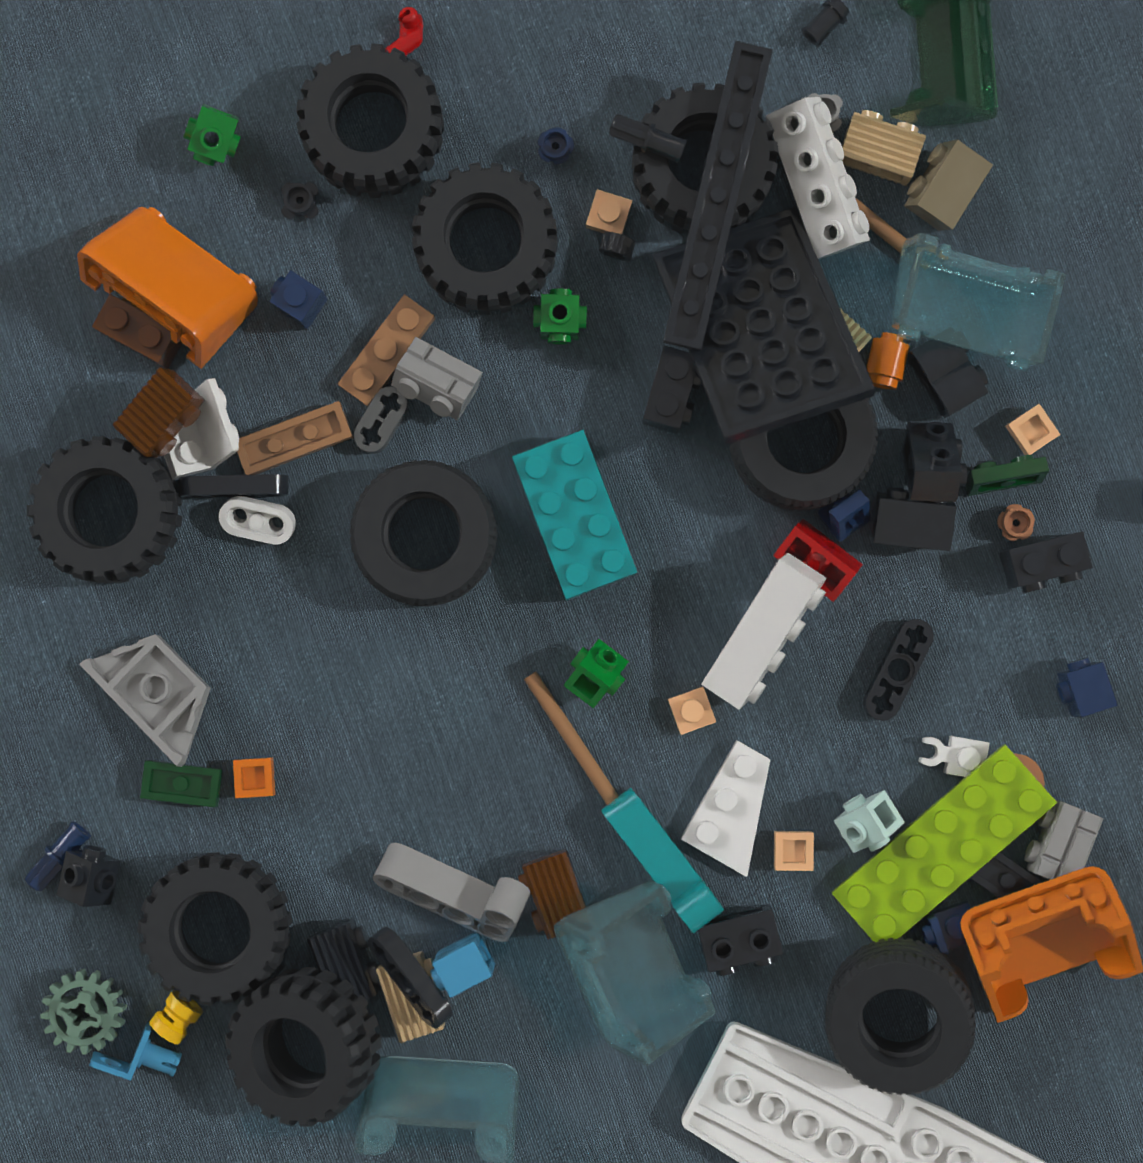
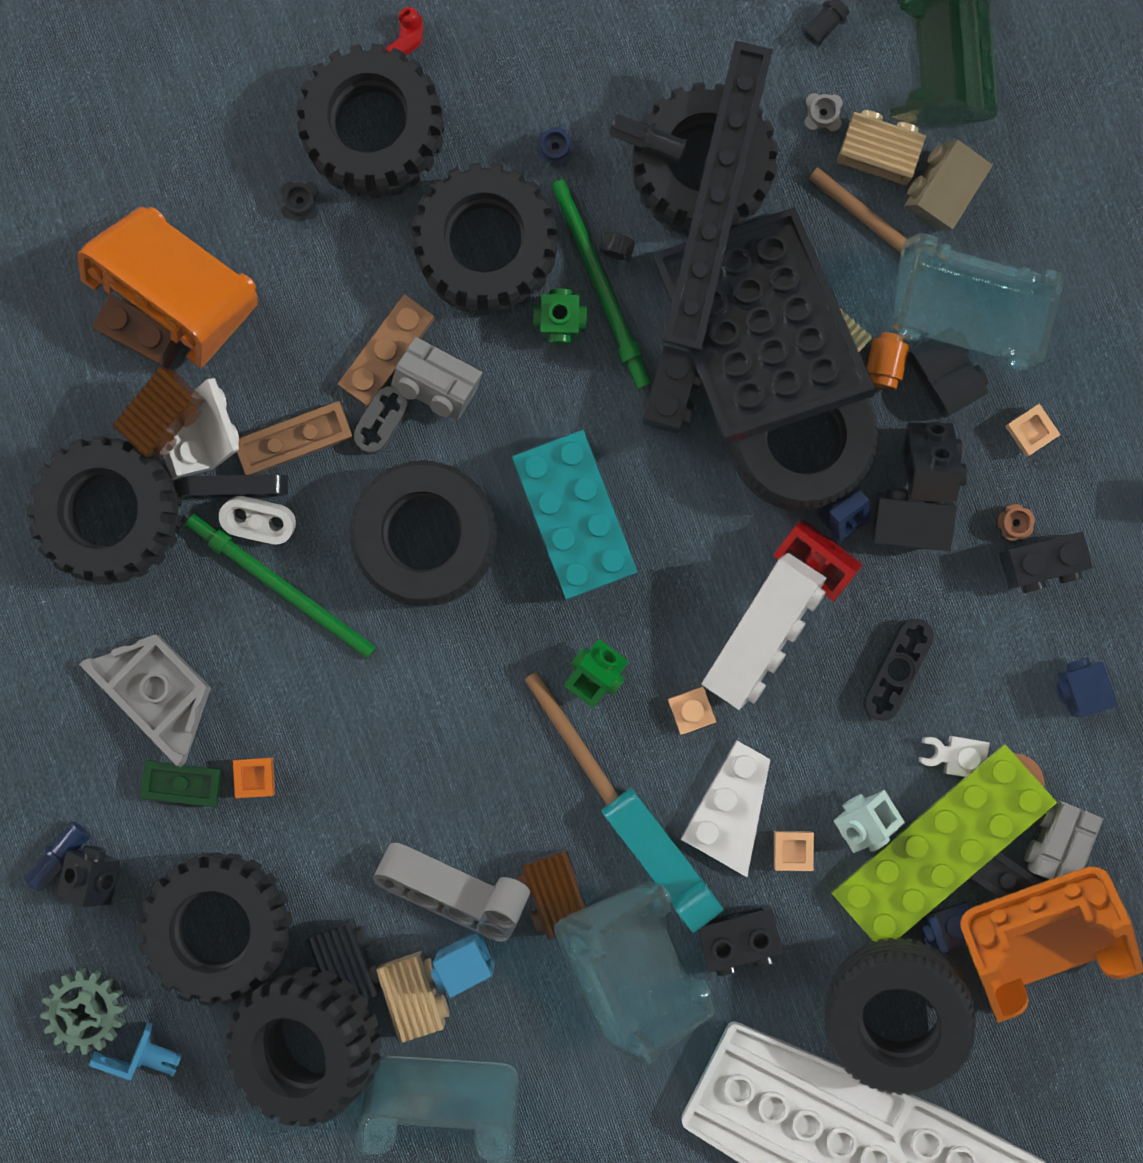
(175, 1018): yellow wheel -> none
(215, 121): green brick -> none
(221, 542): none -> green bar
(297, 299): dark blue brick -> none
(410, 977): black beam -> none
(608, 213): light nougat plate -> none
(629, 350): none -> green bar
(818, 177): white brick -> none
(1020, 472): dark green plate -> none

